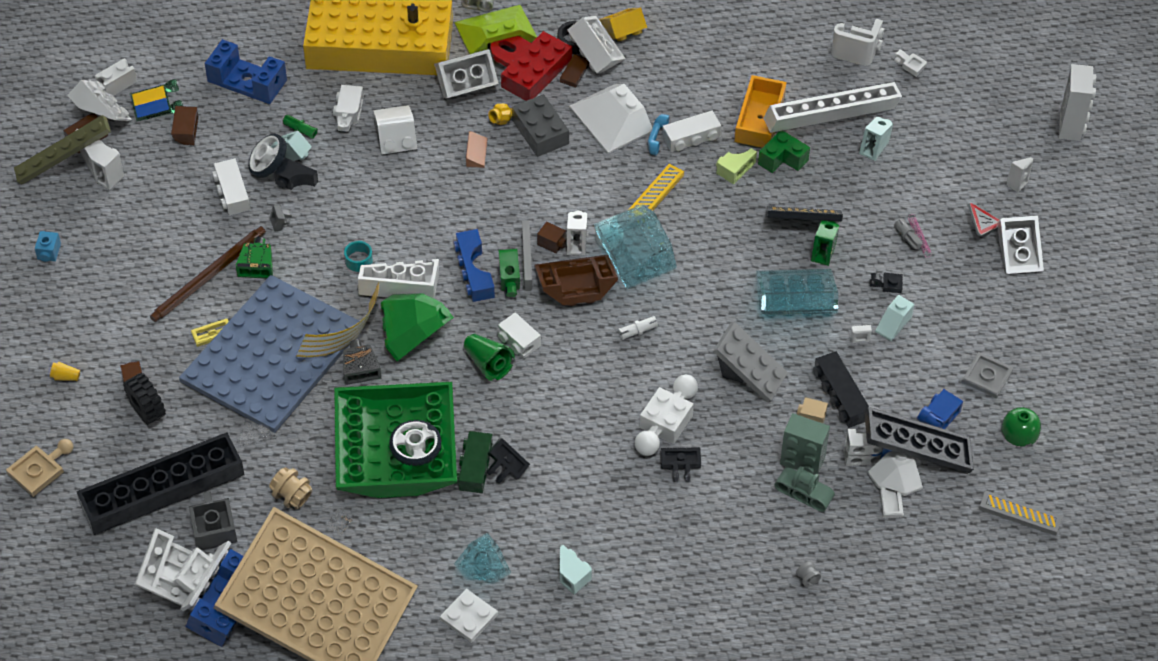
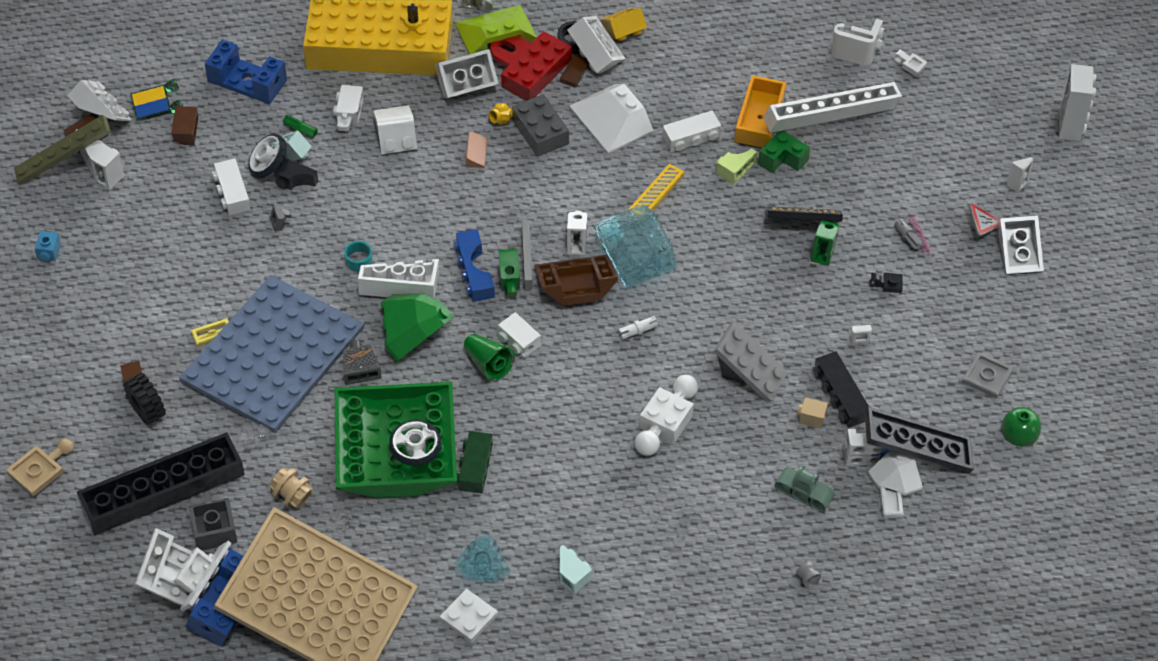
(64, 372): yellow cone -> none
(117, 77): white brick -> none
(205, 275): reddish brown piece -> none
(255, 260): green torso -> none
(330, 343): sticker -> none
(508, 459): black hinge -> none
(551, 237): reddish brown brick -> none
(653, 146): dark azure bar -> none
(681, 459): black hinge -> none
(797, 292): clear light blue slope -> none
(804, 444): sand green brick -> none
(877, 130): light aqua torso -> none
(895, 318): light aqua slope -> none
(942, 410): blue hinge -> none
(1020, 513): tile -> none

